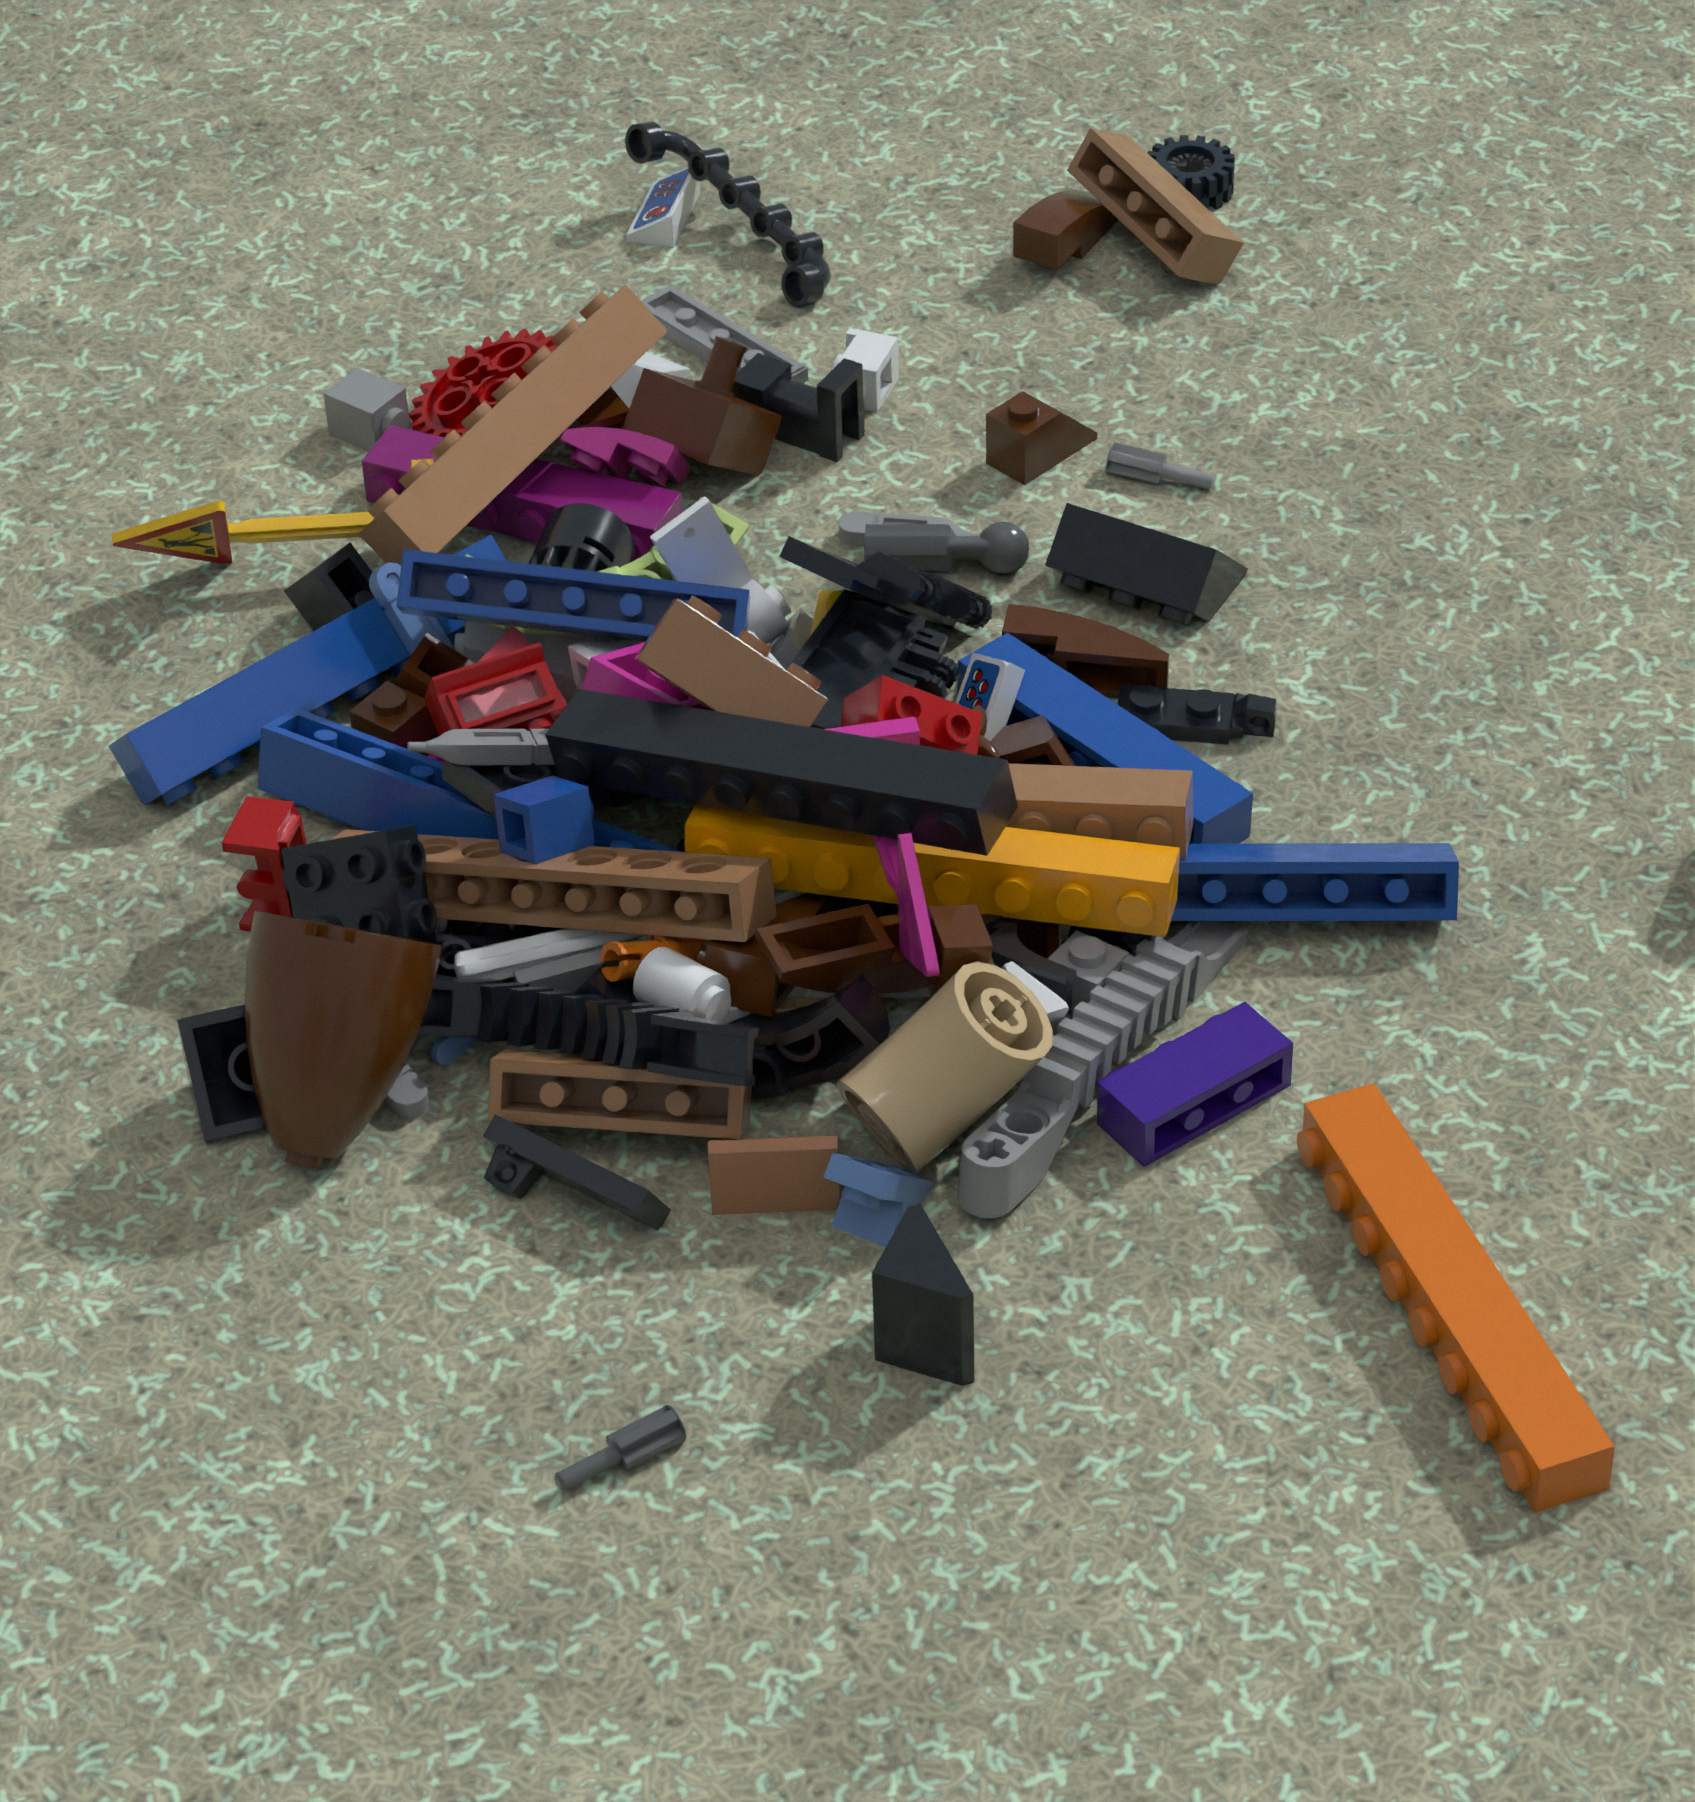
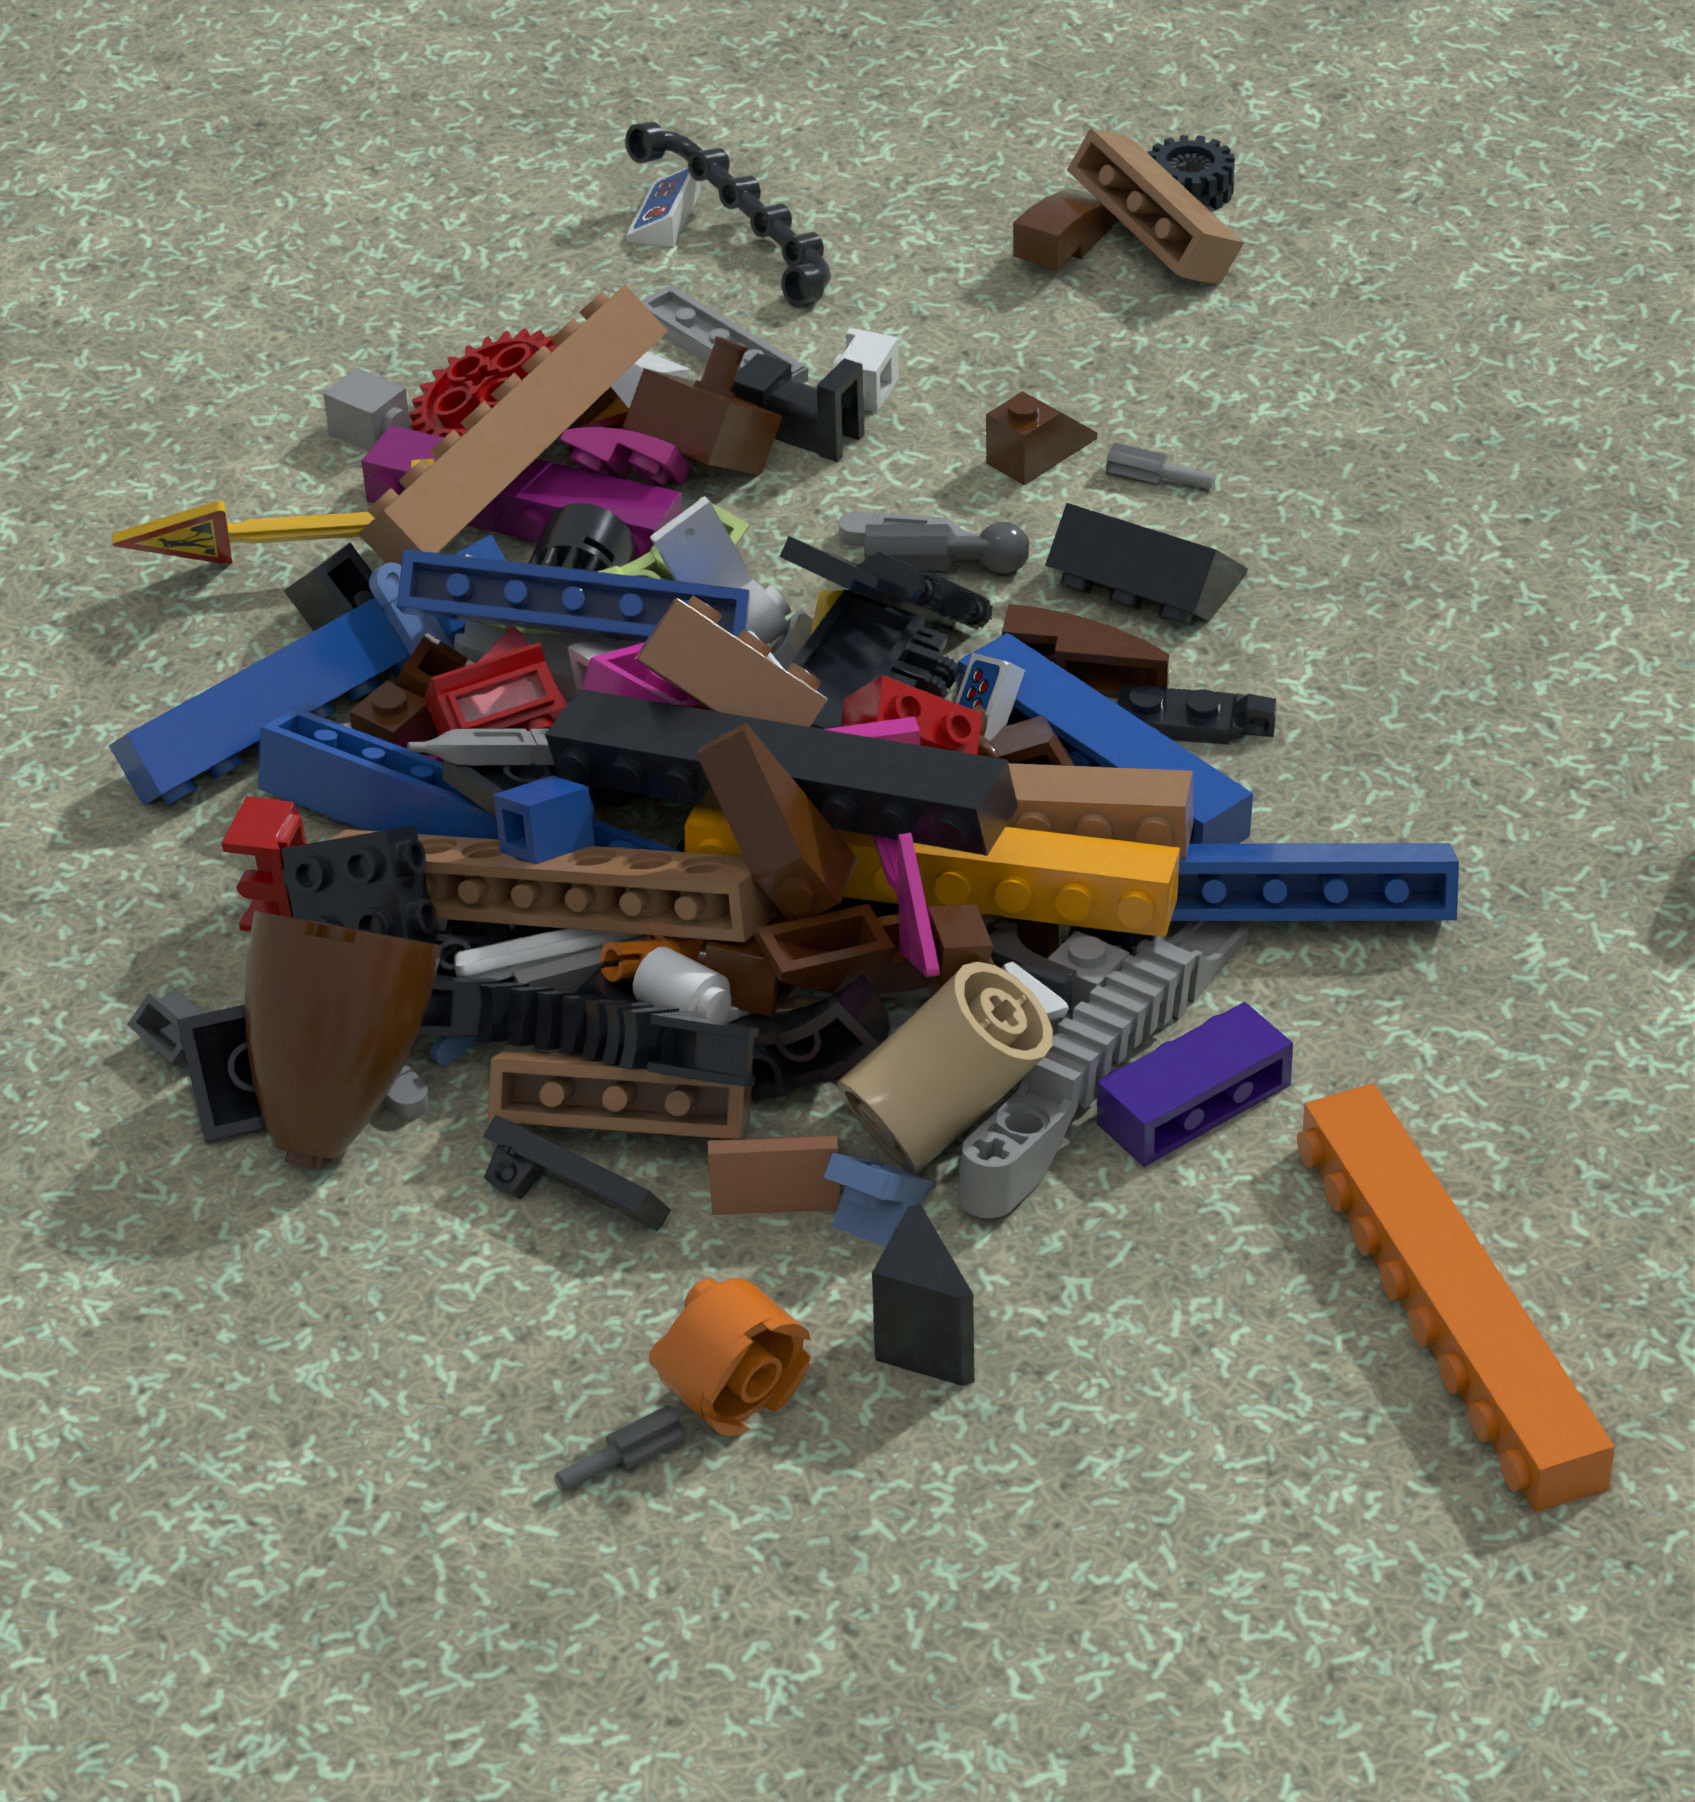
(158, 1024): none -> dark grey piece
(731, 1354): none -> orange brick
(777, 827): none -> reddish brown slope

